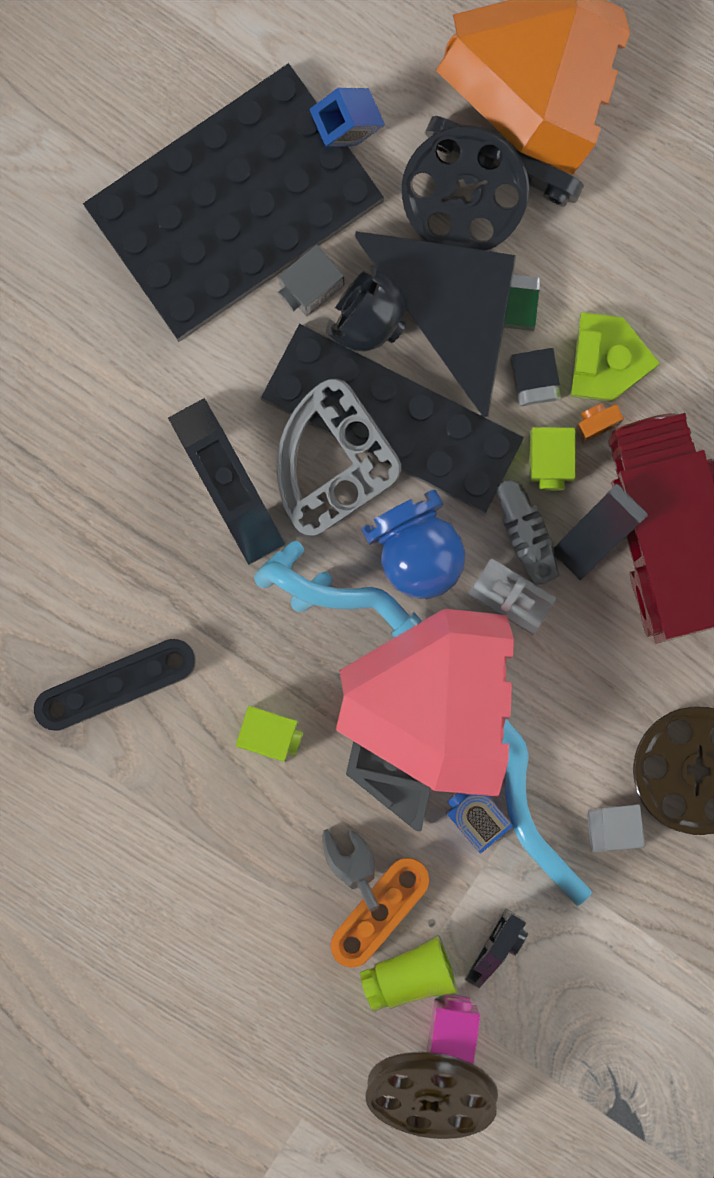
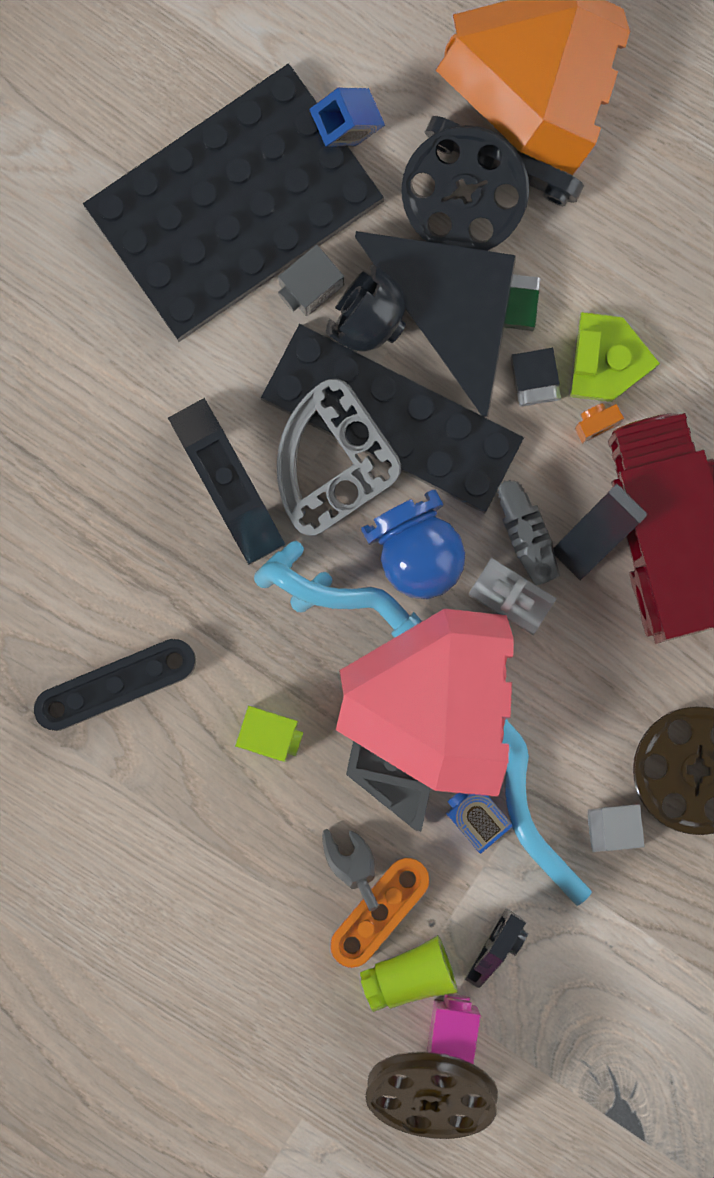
(551, 457): lime brick -> none

